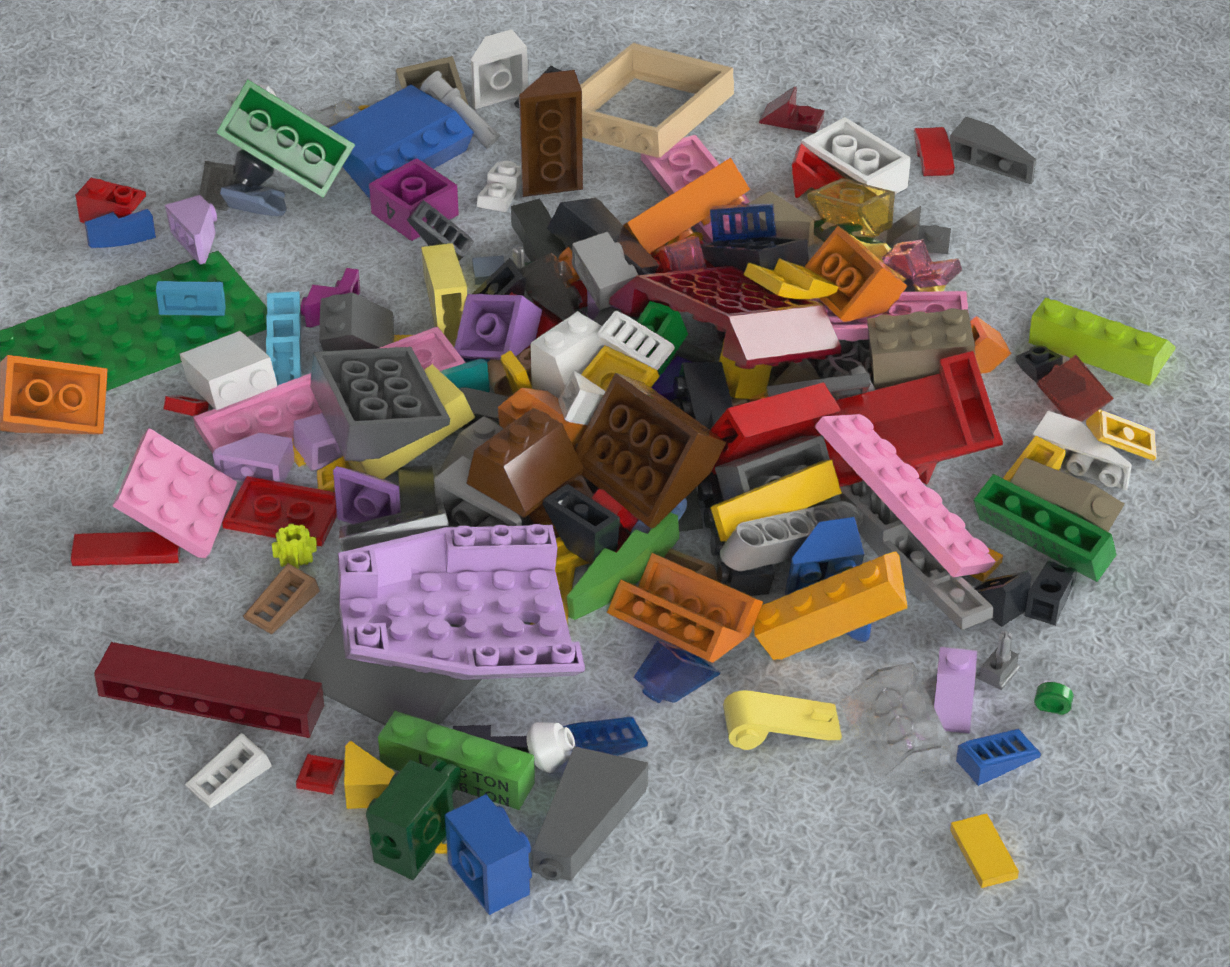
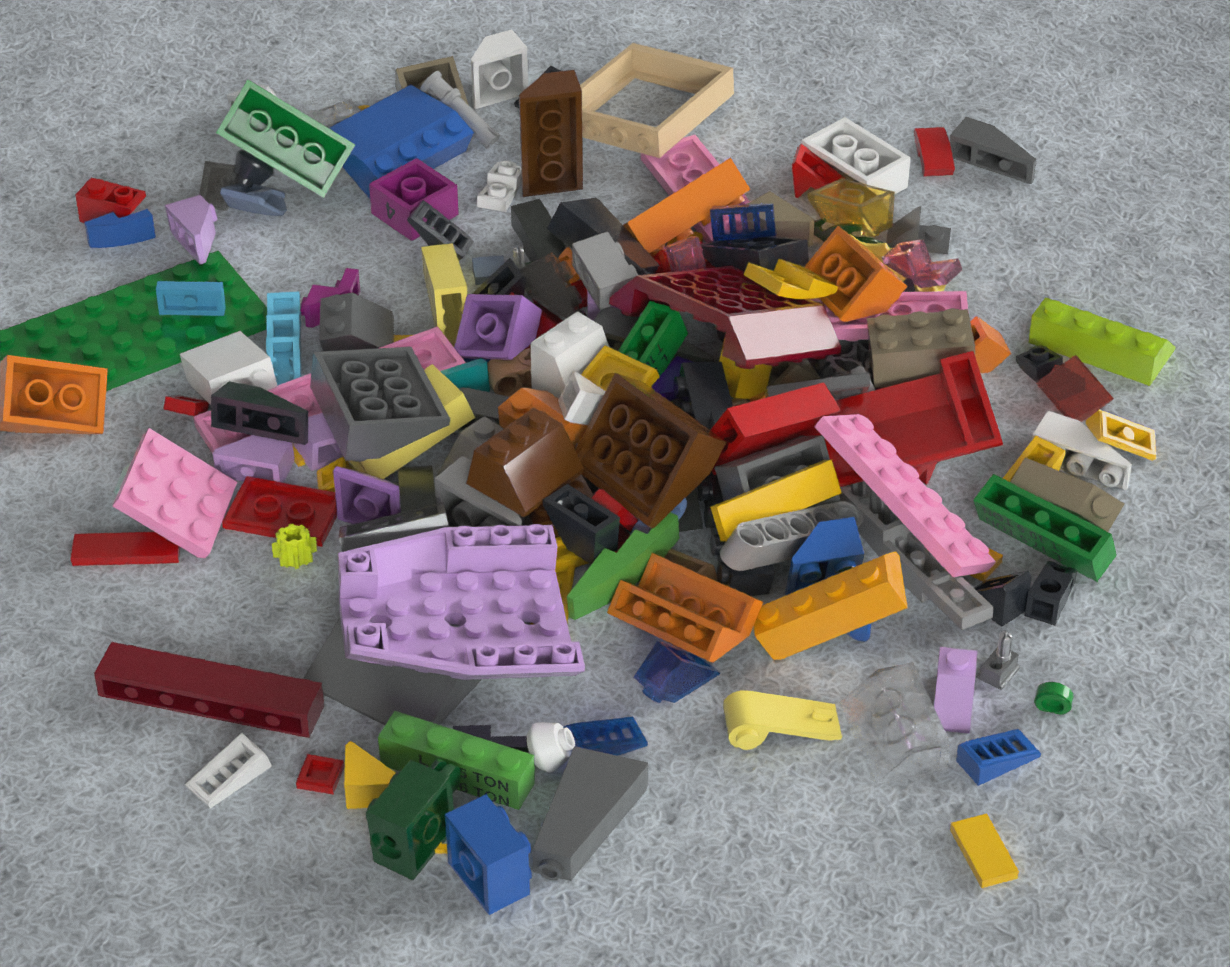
(258, 413): none -> black slope
(289, 576): medium nougat slope -> none
(515, 372): yellow tile -> none
(620, 327): white slope -> none
(786, 114): dark red slope -> none

